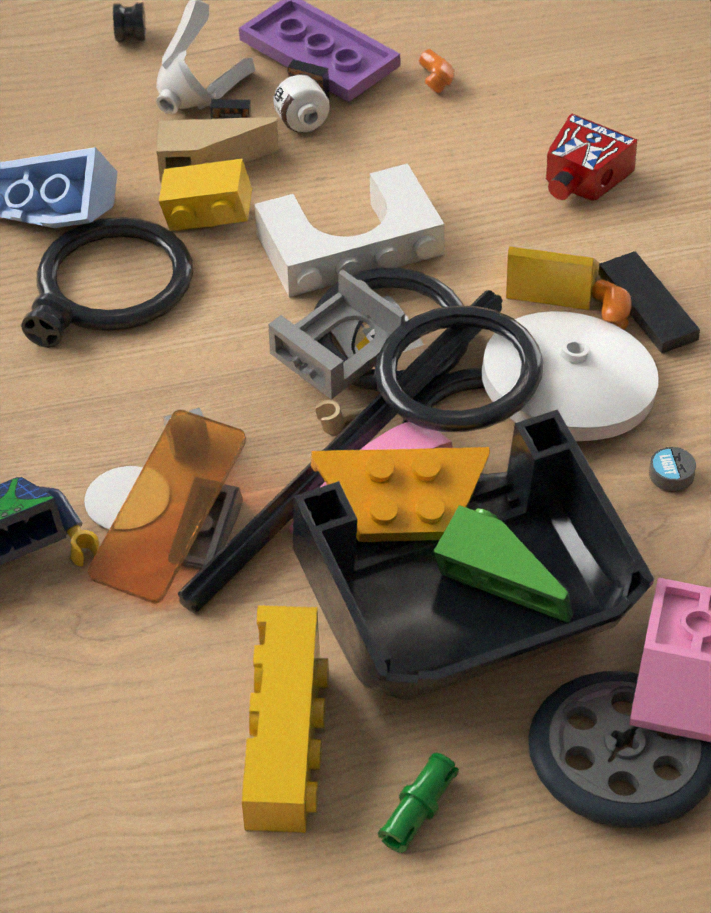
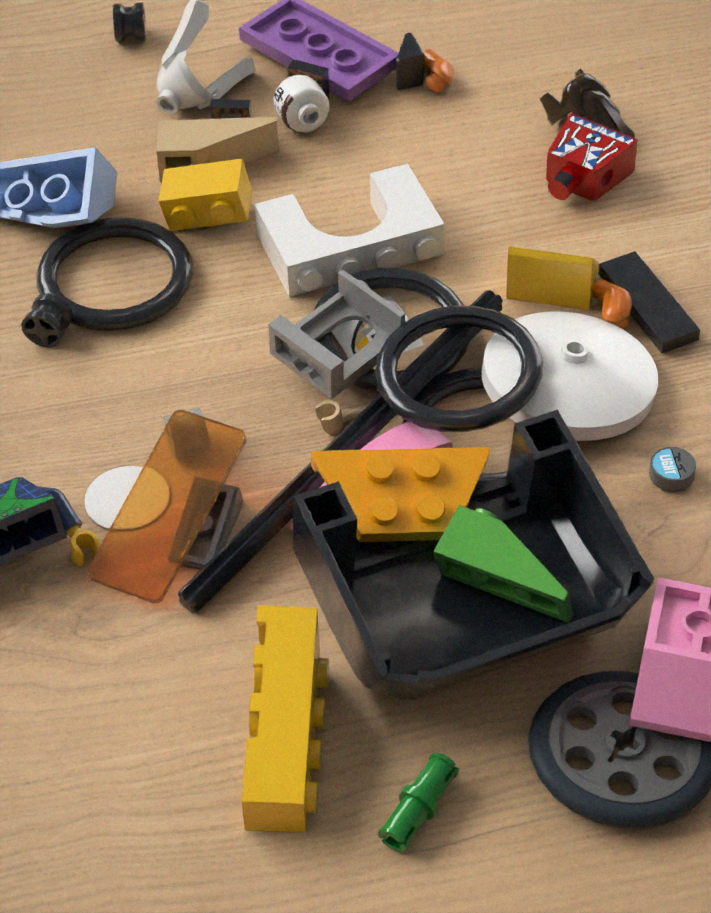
(409, 64): none -> black slope
(587, 99): none -> dark brown hair

